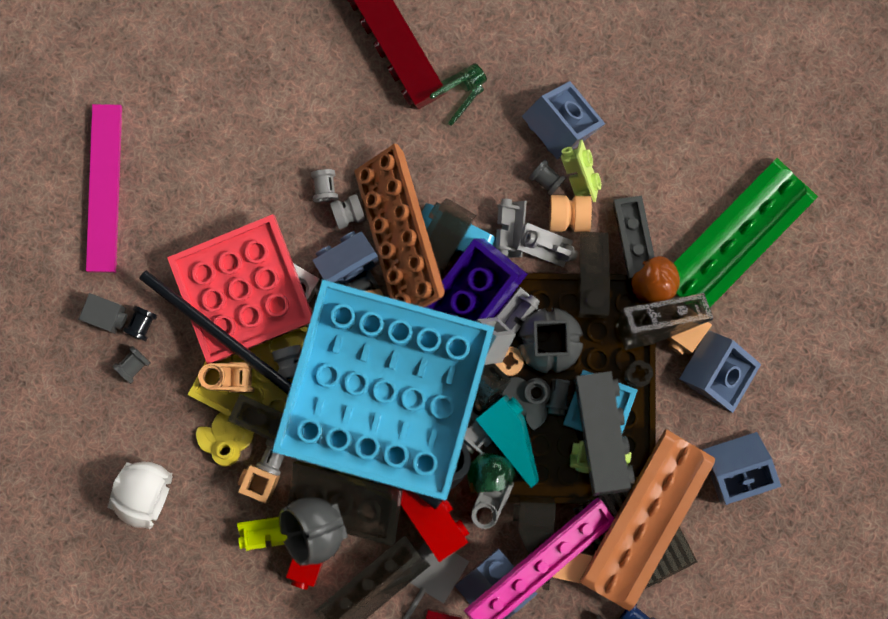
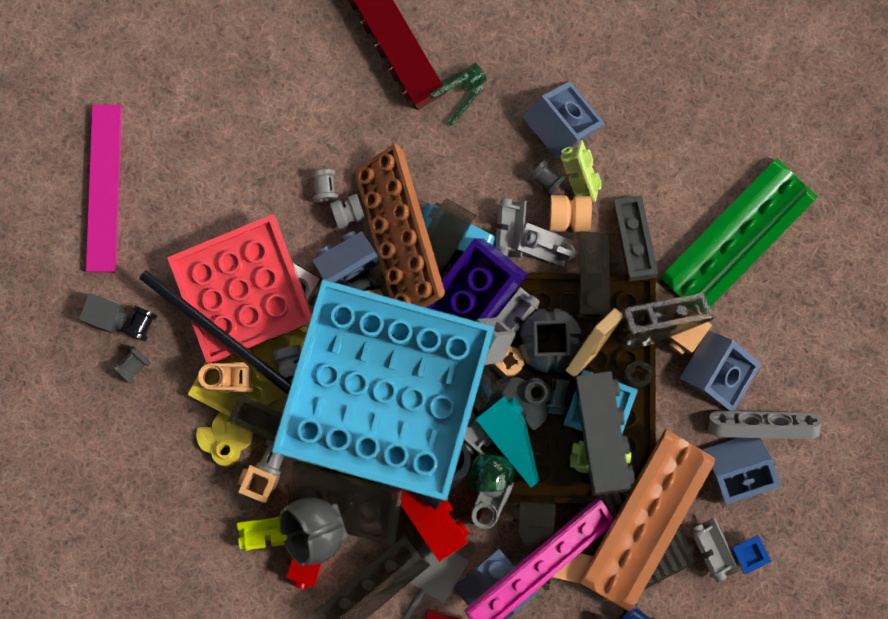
(140, 493): white piece -> none
(594, 342): none -> tan tile
(656, 280): dark orange hair -> none
(714, 546): none -> light grey hinge
(751, 554): none -> blue tile
(793, 424): none -> light grey beam

